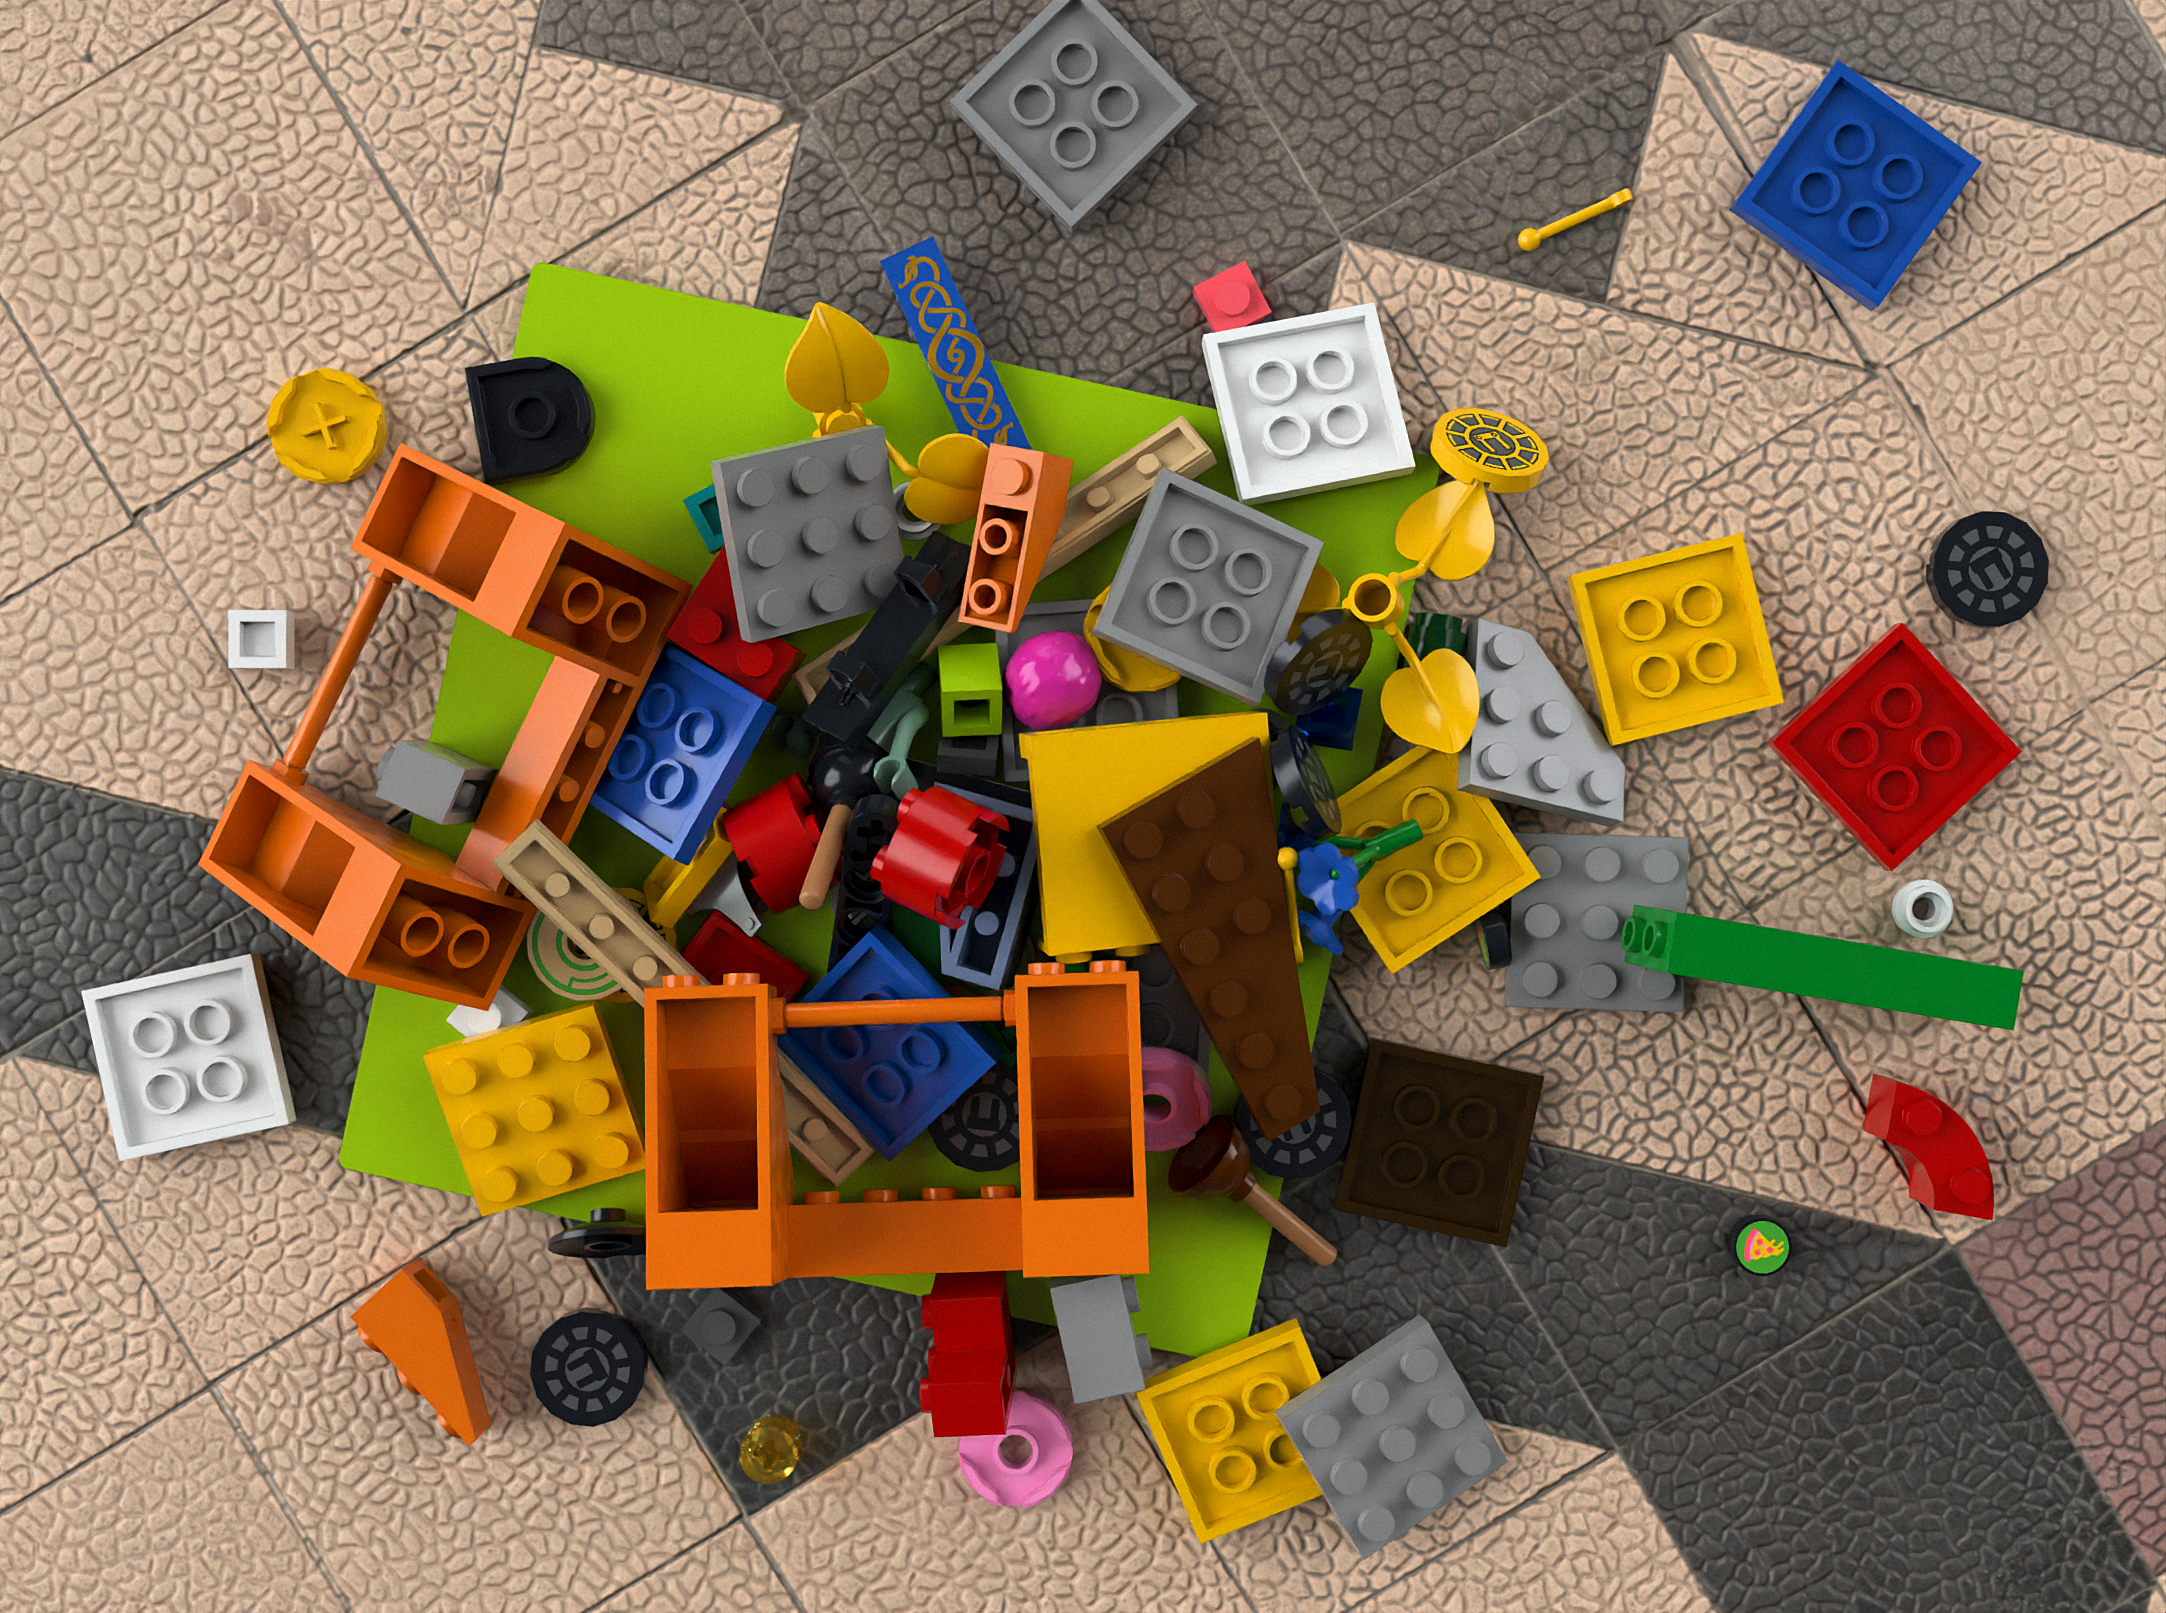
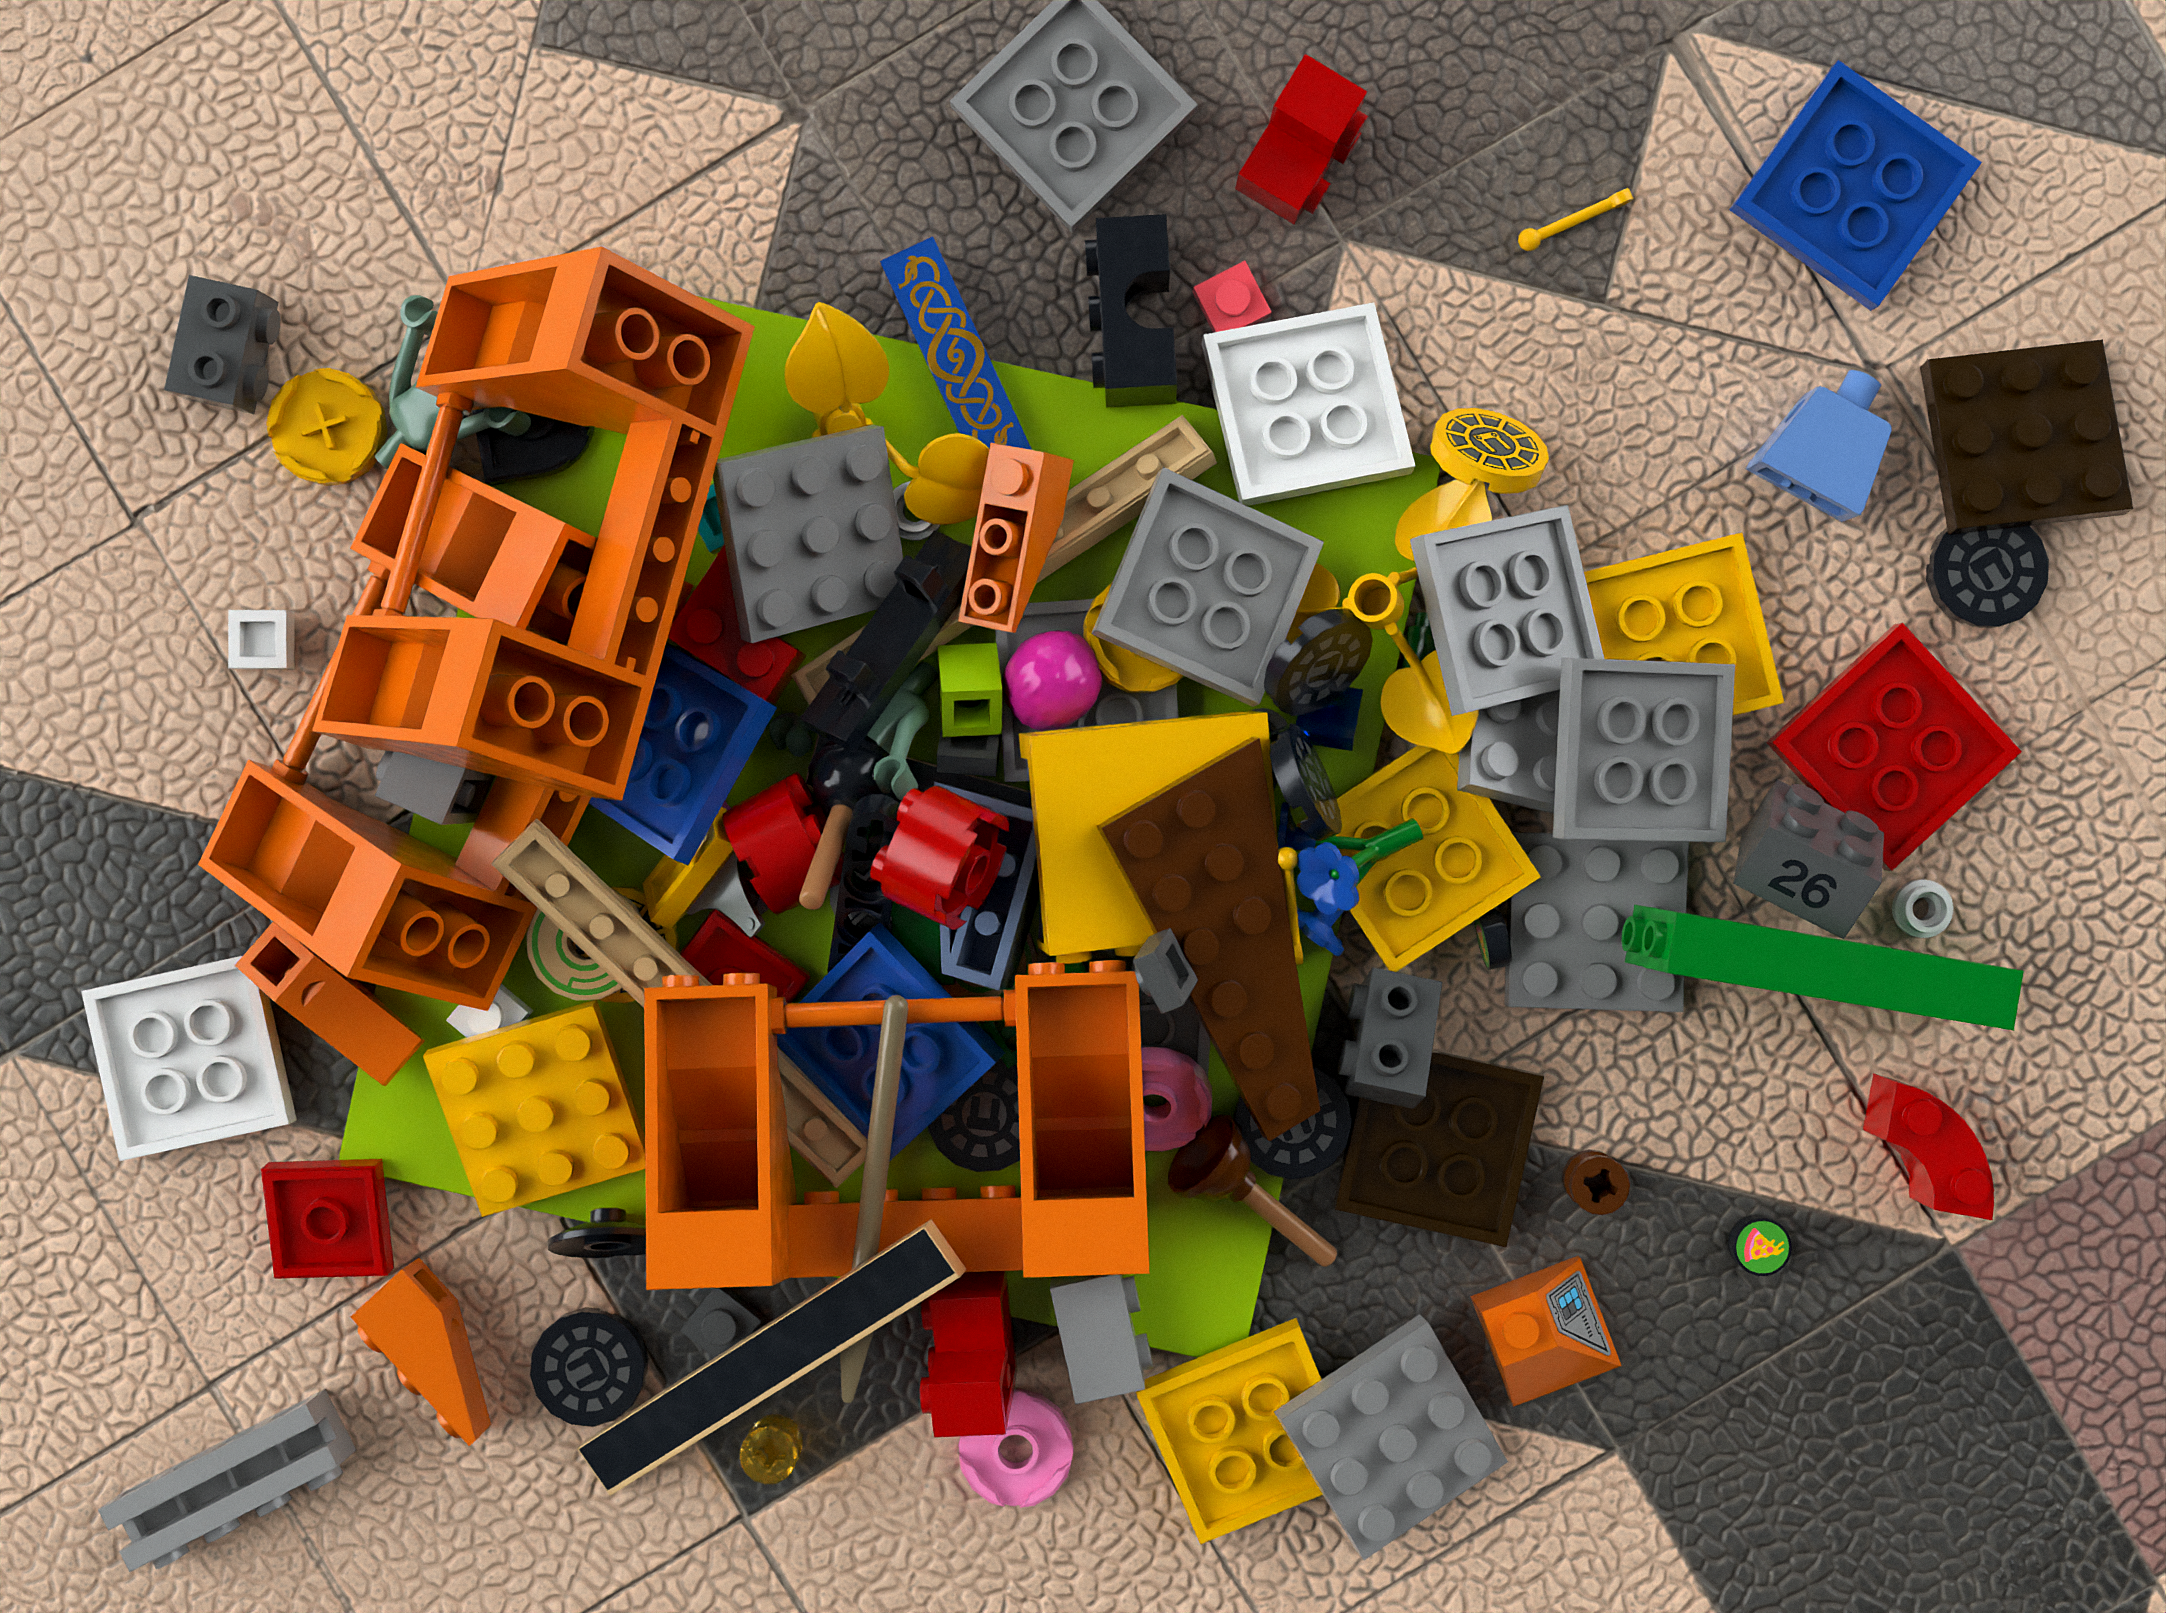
(223, 345): none -> dark grey brick
(230, 1480): none -> light grey brick
(327, 1218): none -> red tile
(330, 1004): none -> orange slope
(415, 410): none -> sand green piece
(589, 347): none -> orange brick
(773, 1357): none -> black tile
(876, 1167): none -> dark tan piece
(1130, 262): none -> black arch
(1164, 971): none -> dark grey plate
(1308, 129): none -> red brick
(1390, 1037): none -> dark grey brick
(1506, 606): none -> light grey plate
(1546, 1331): none -> orange slope
(1584, 1175): none -> reddish brown wheel
(1643, 750): none -> light grey plate
(1811, 857): none -> dark grey brick
(1828, 448): none -> medium blue torso
(2026, 437): none -> dark brown plate

